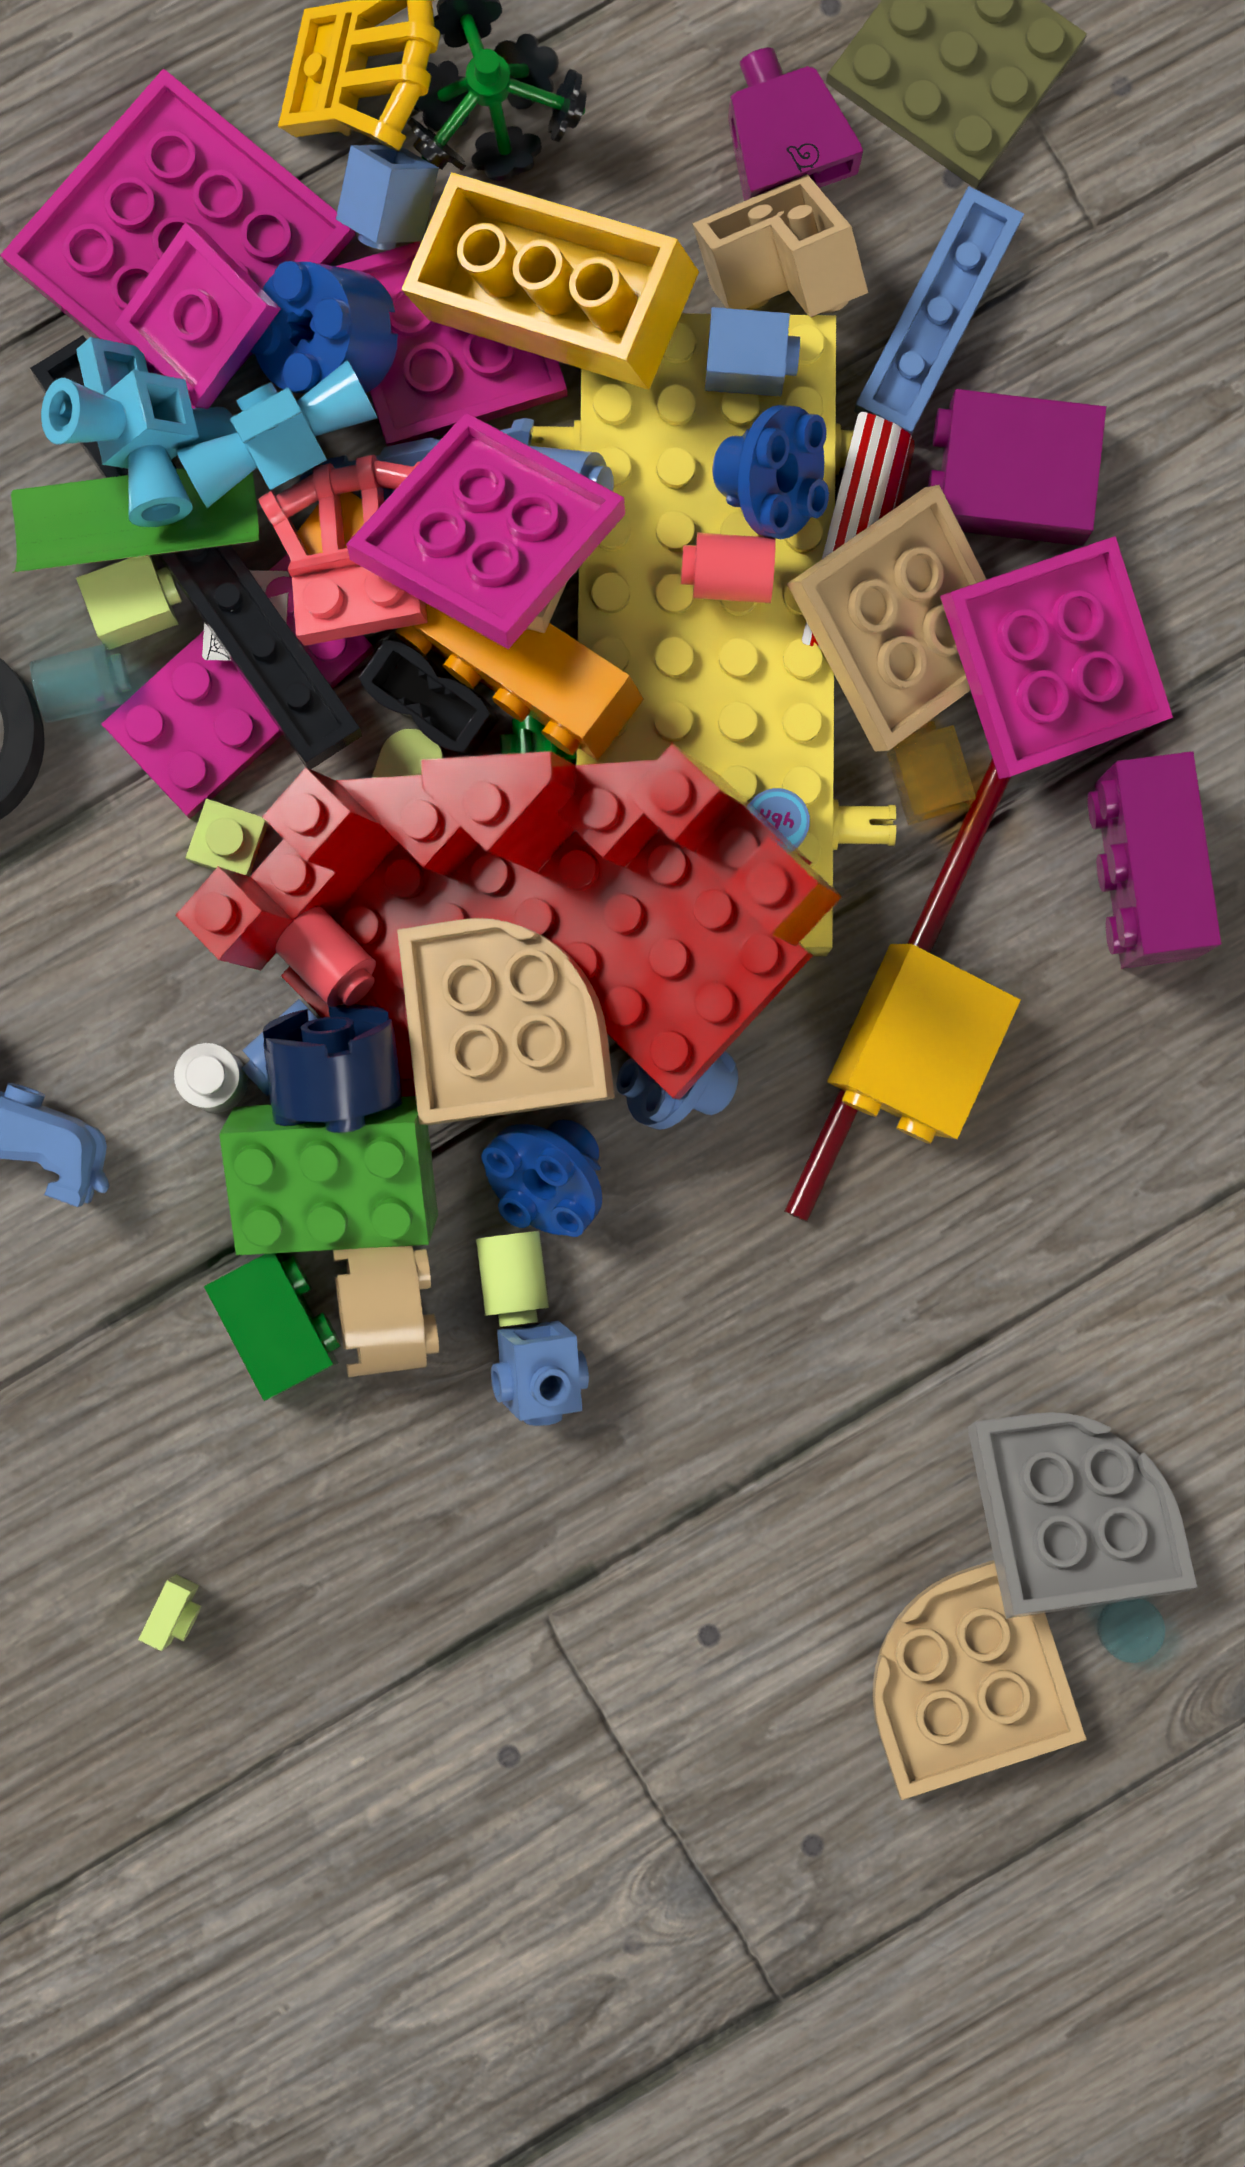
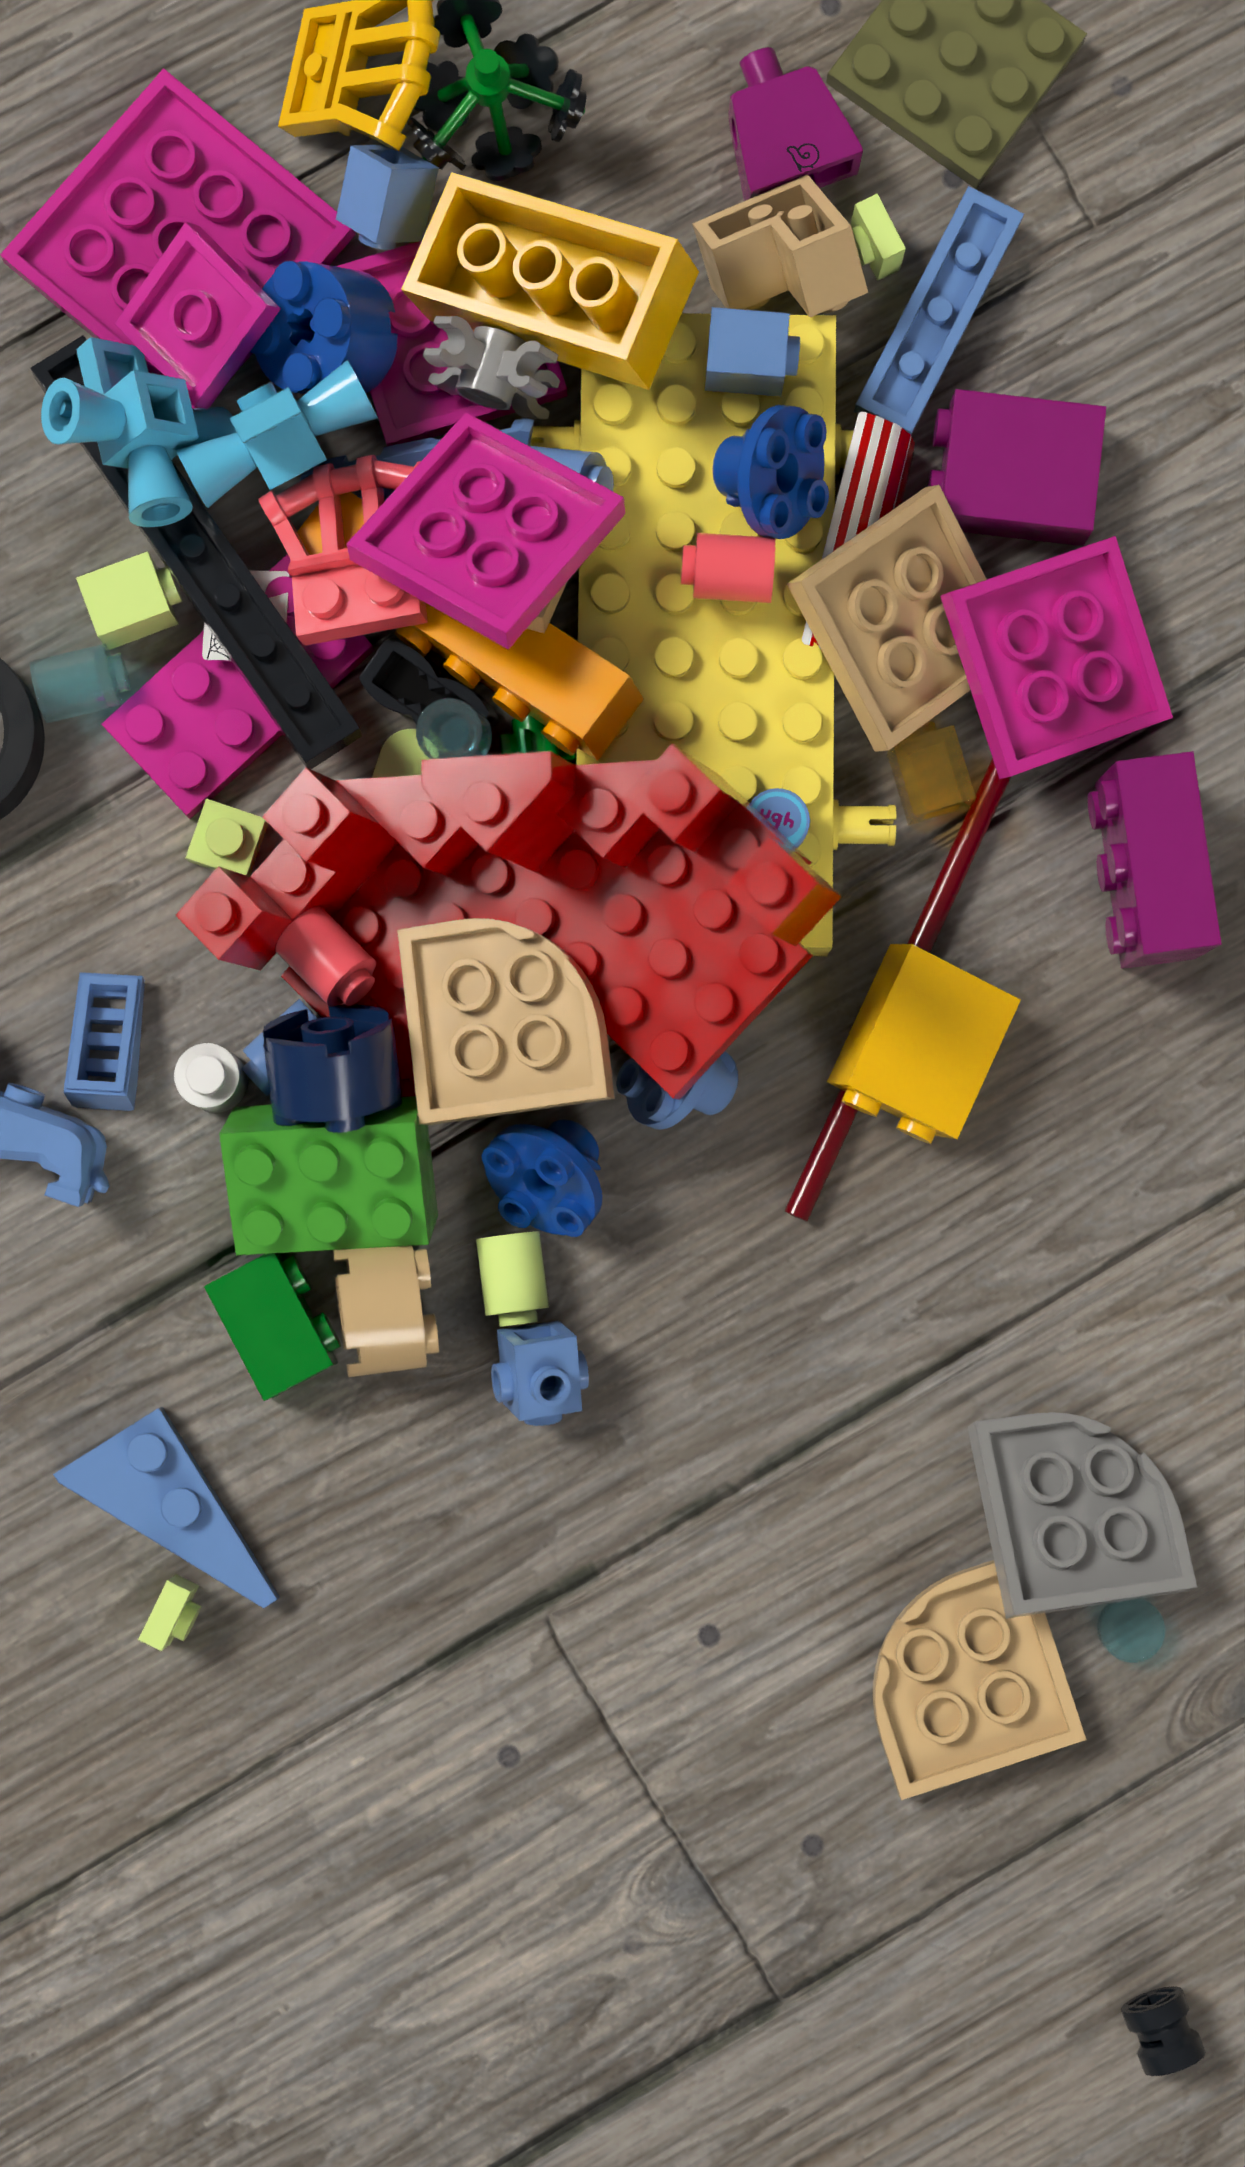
(92, 524): bright green sticker -> none
(103, 1094): none -> medium blue slope
(160, 1491): none -> medium blue wing
(453, 730): none -> clear light blue brick
(492, 367): none -> light grey pin
(876, 237): none -> yellowish green plate
(1163, 2031): none -> black wheel

